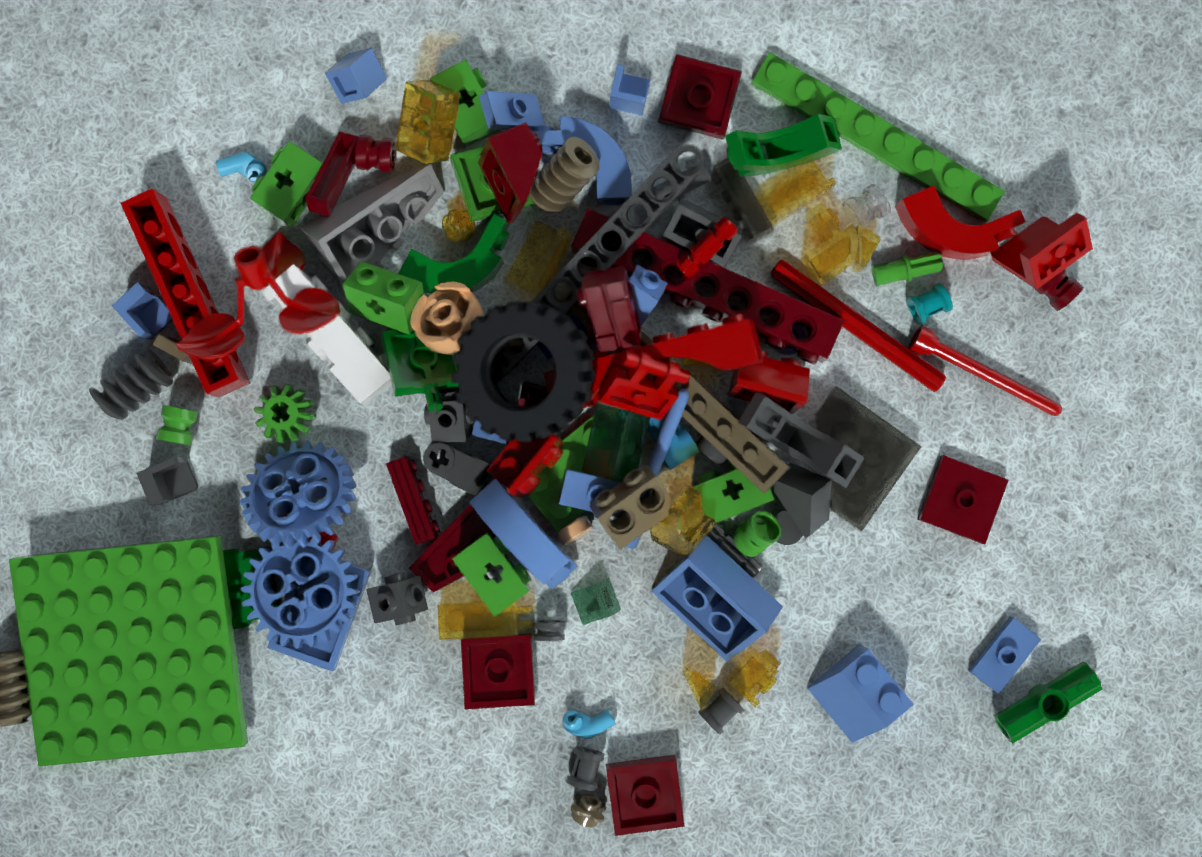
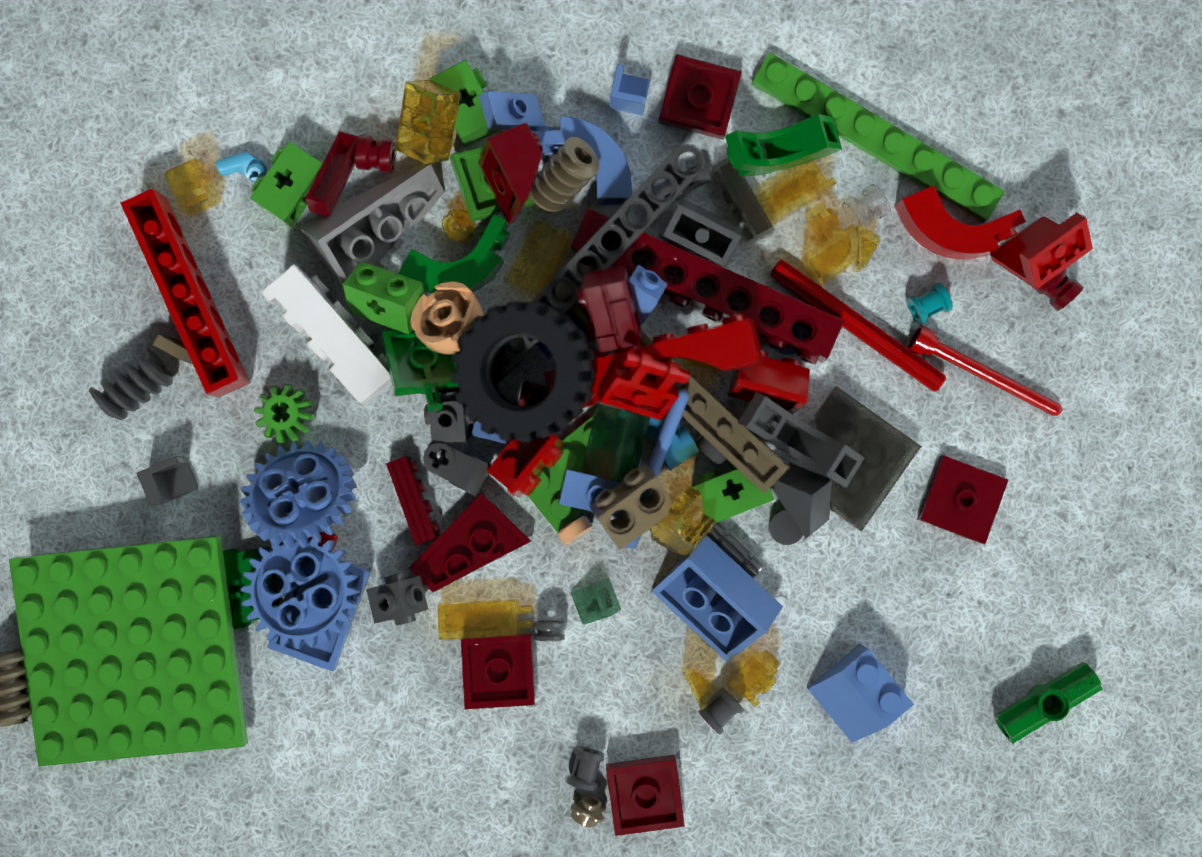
(143, 311): medium blue panel -> none
(177, 425): bright green wheel -> none
(192, 187): none -> clear yellow panel
(307, 312): red plant -> none
(356, 75): medium blue panel -> none
(494, 593): bright green brick -> none
(522, 535): medium blue arch -> none
(587, 726): medium azure arm -> none
(707, 247): red axle -> none
(757, 533): bright green wheel -> none
(906, 268): bright green axle -> none
(1004, 654): medium blue plate -> none

